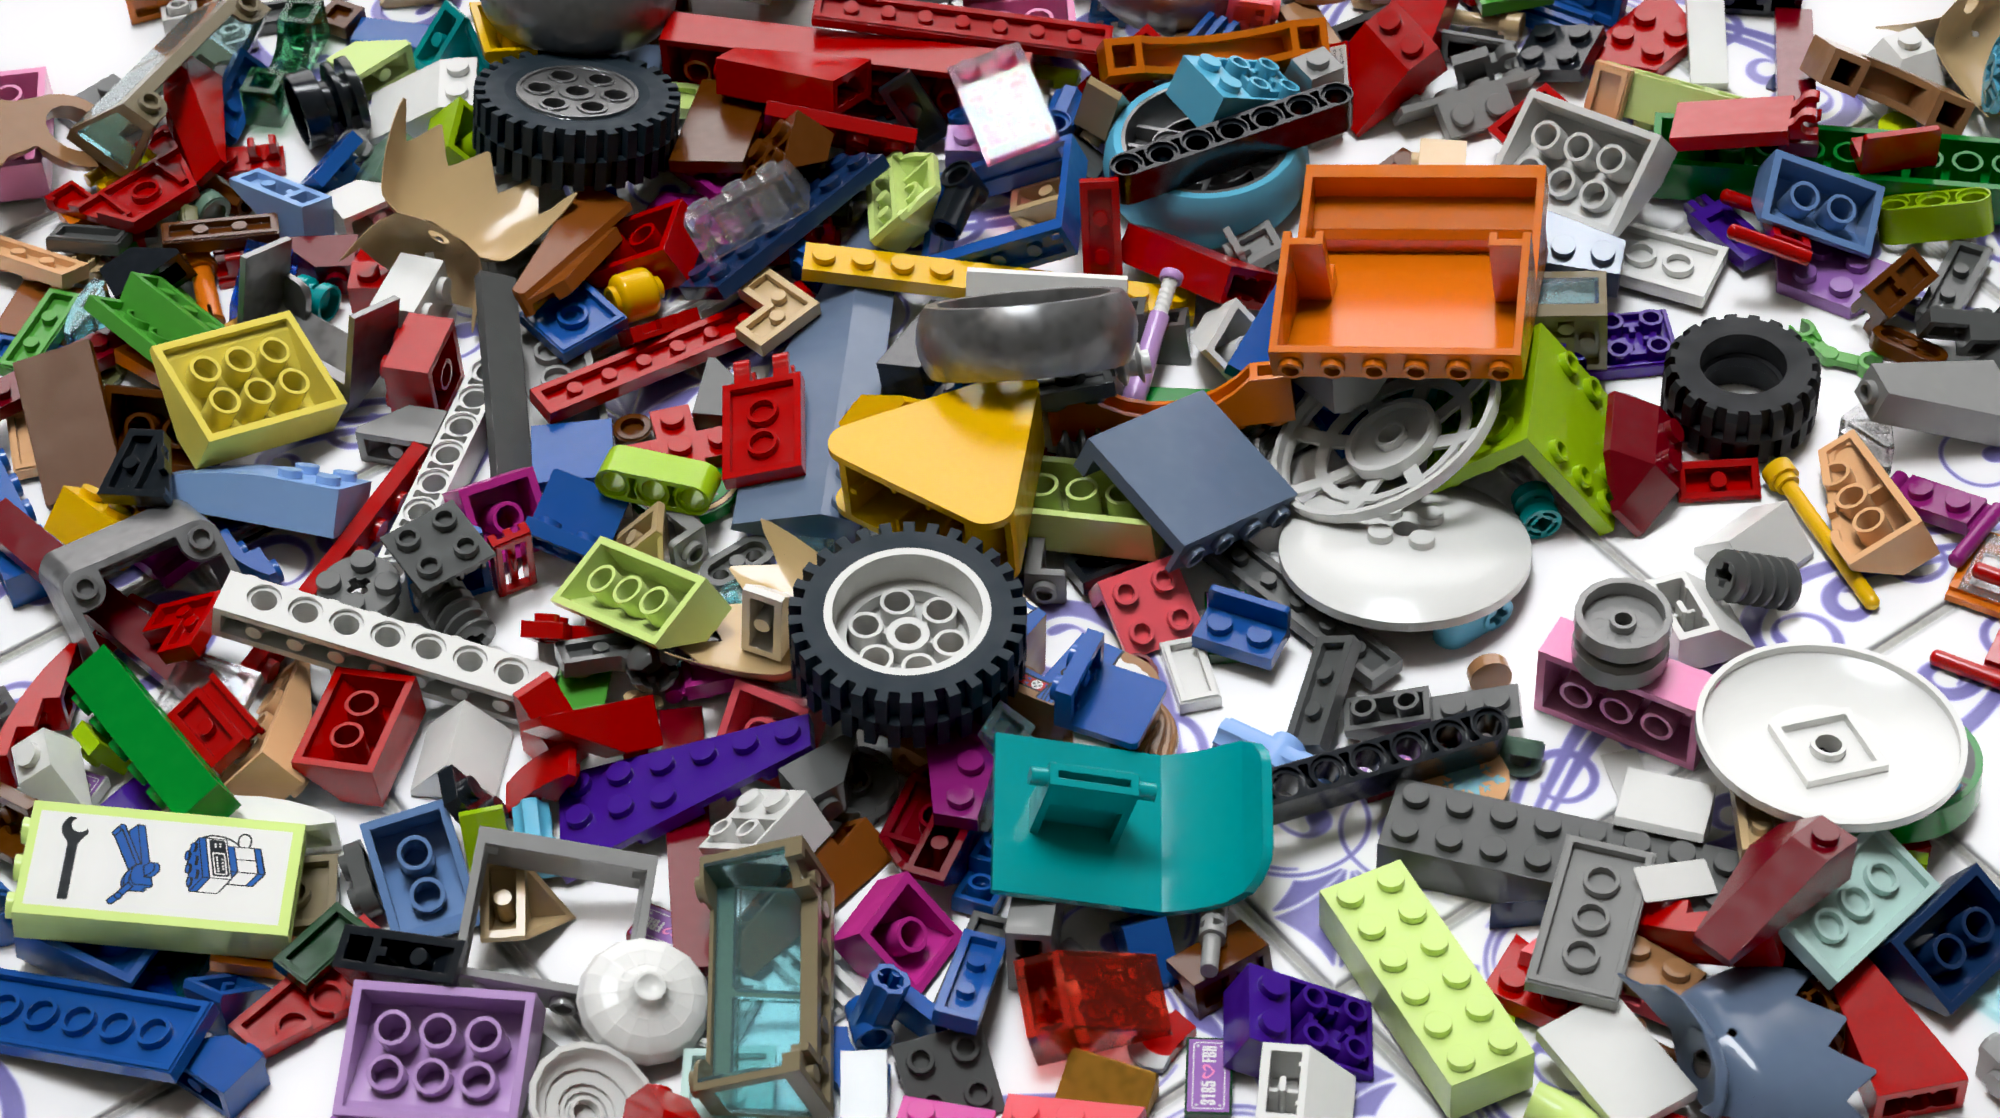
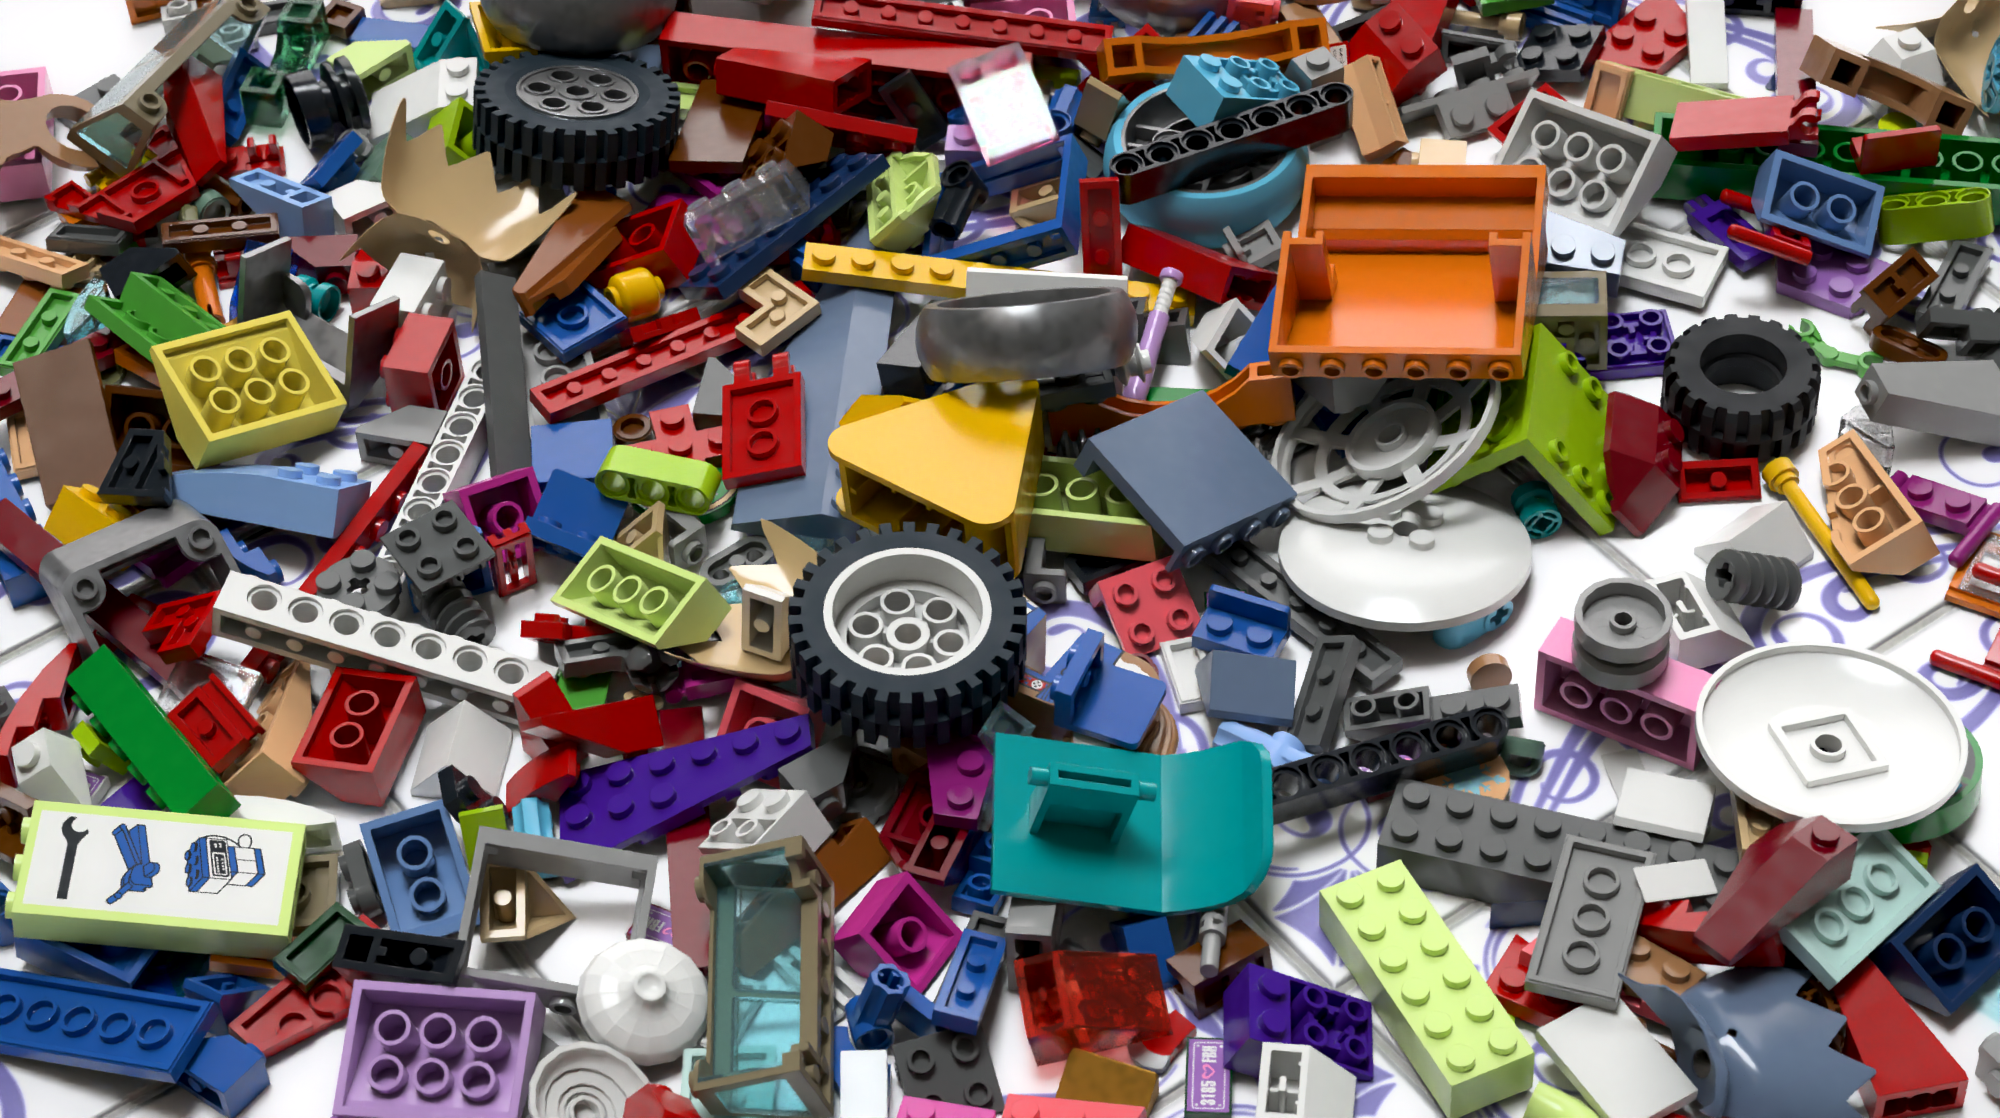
(1247, 687): none -> sand blue slope
(1374, 109): none -> light nougat piece

